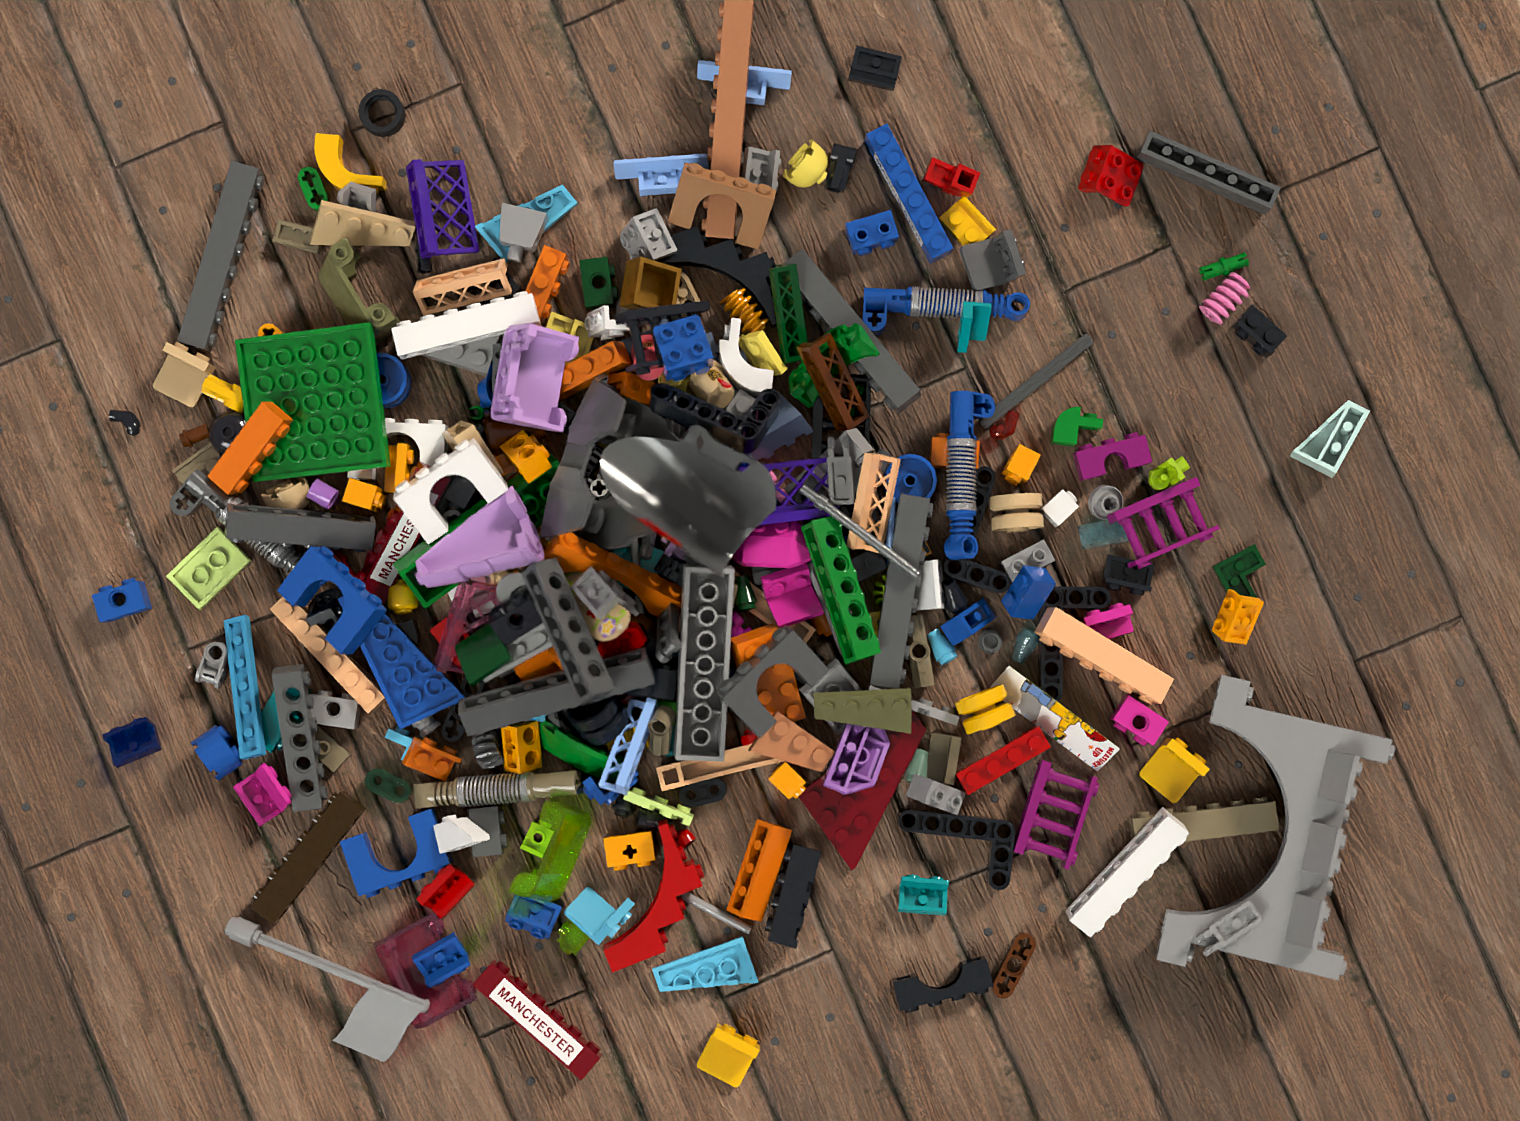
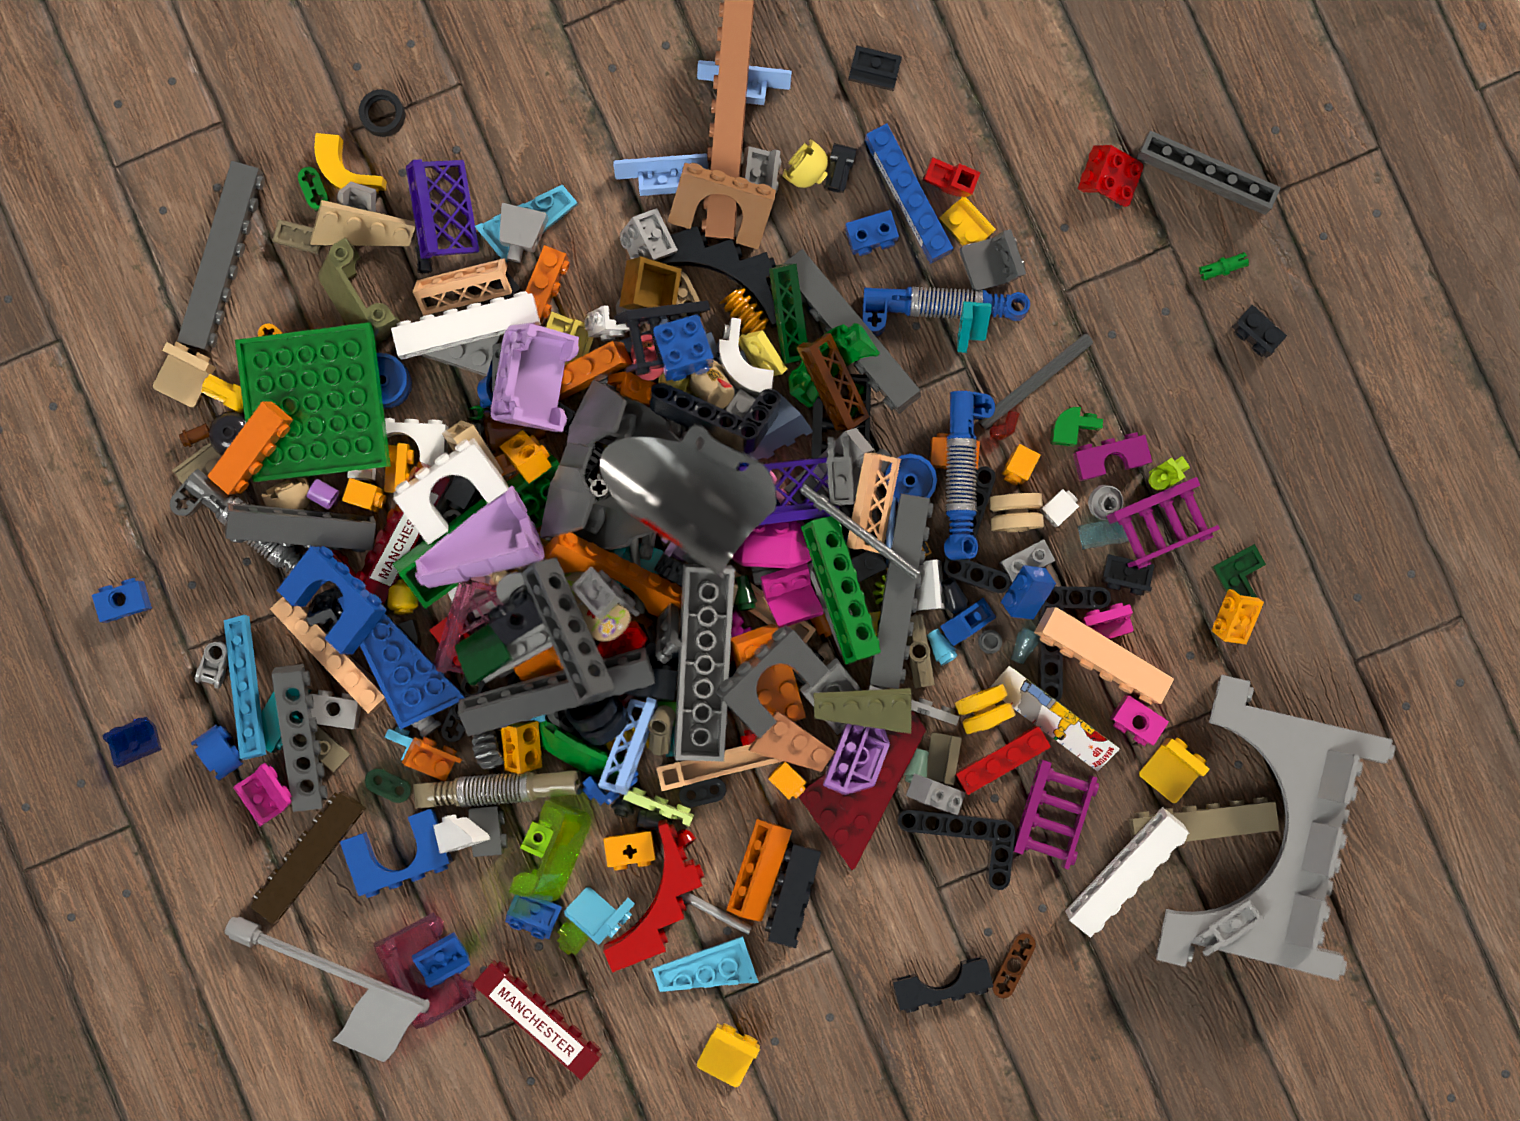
(128, 419): black arm -> none
(208, 568): yellowish green tile -> none
(445, 890): red bracket -> none
(590, 271): dark green brick -> none
(923, 895): teal bracket -> none
(1224, 298): bright pink piece -> none
(1332, 440): light aqua wedge -> none

